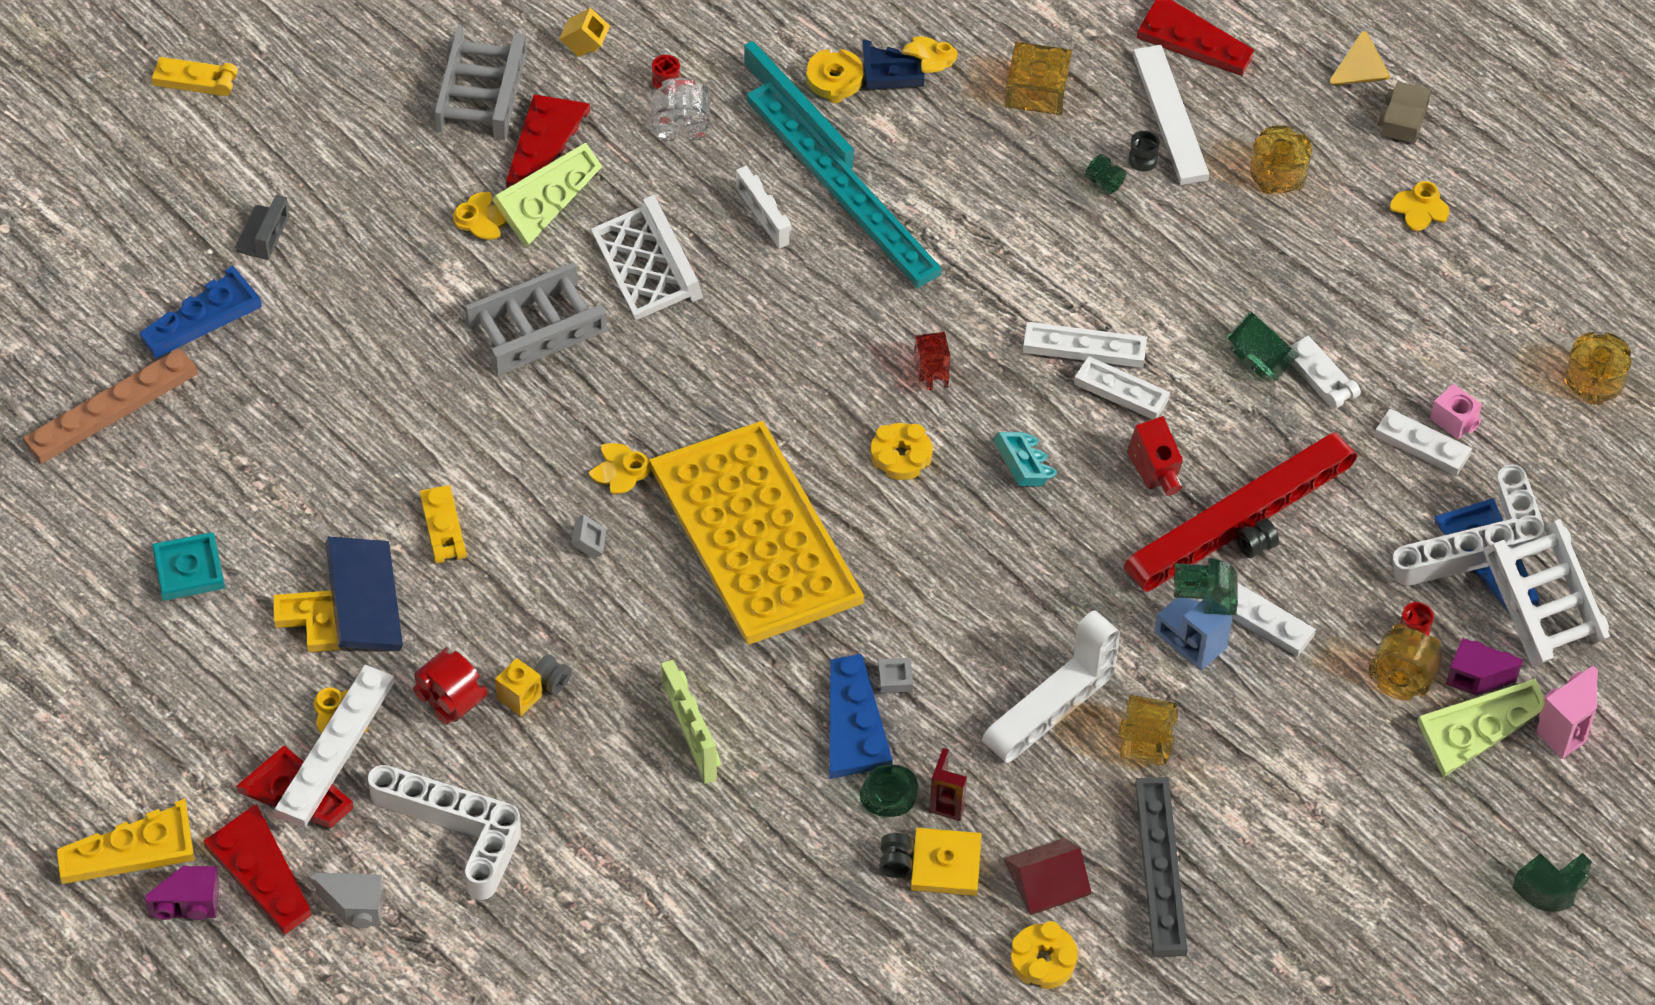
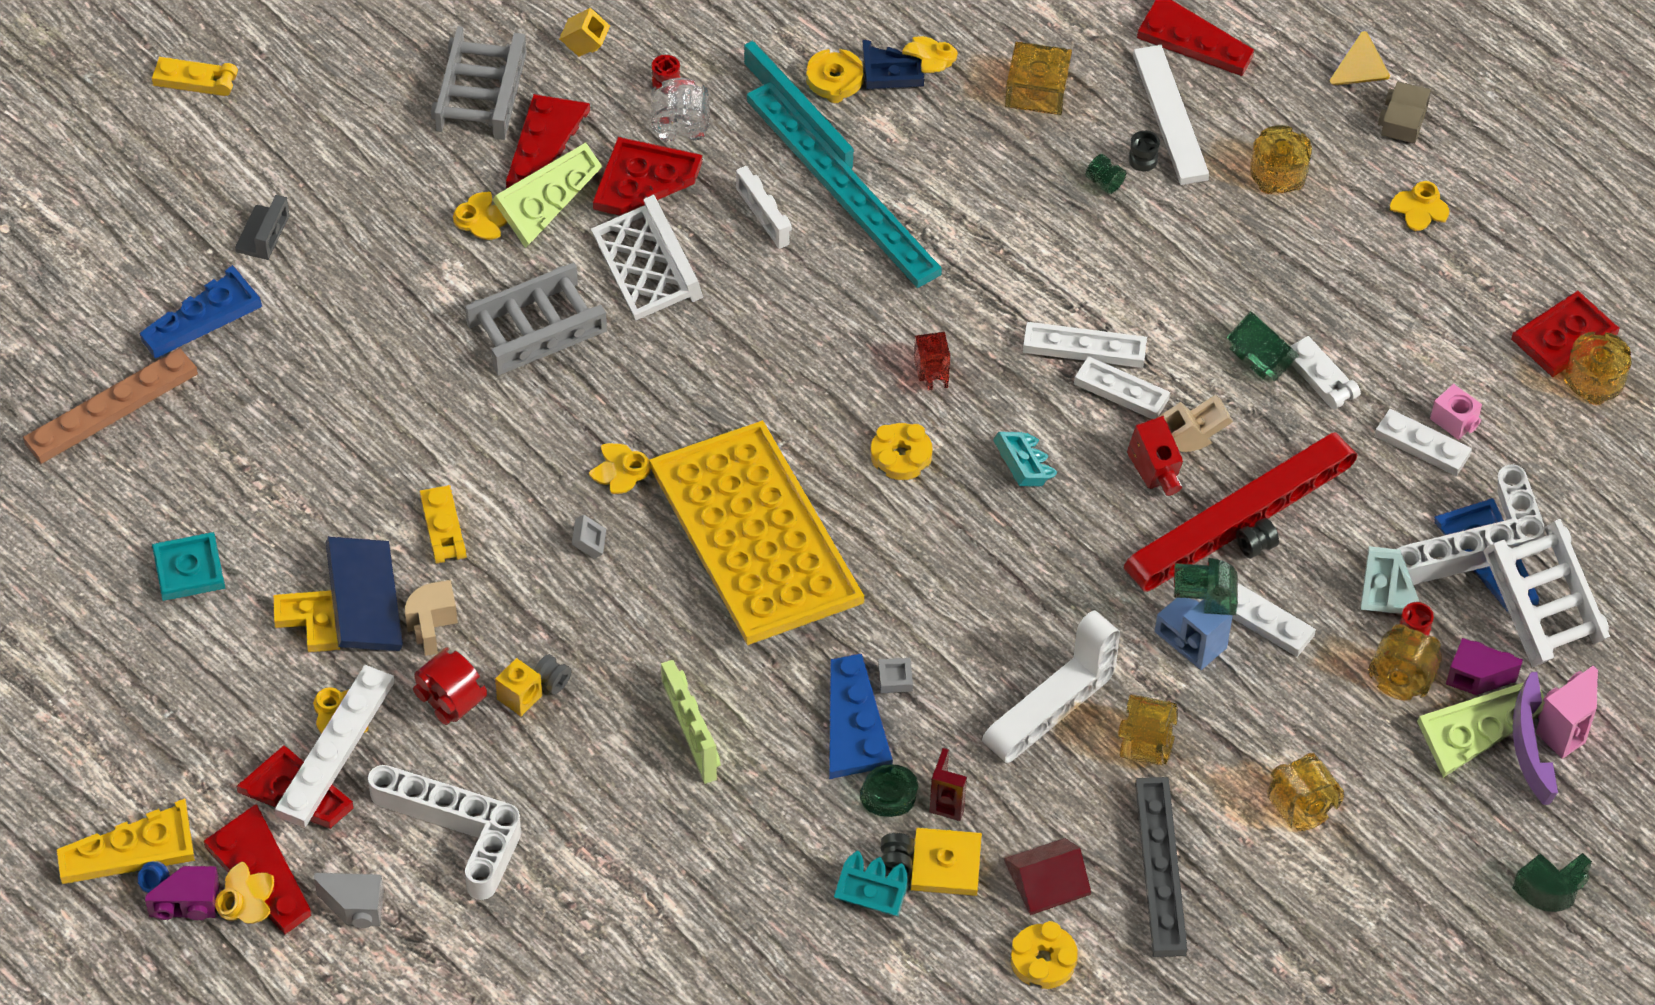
(152, 875): none -> blue plate
(247, 892): none -> yellow plate
(429, 608): none -> tan brick
(642, 171): none -> red plate
(871, 888): none -> teal plate
(1194, 427): none -> tan brick
(1304, 792): none -> clear yellow brick
(1387, 582): none -> light aqua wing
(1538, 775): none -> medium lavender slope
(1552, 334): none -> red tile

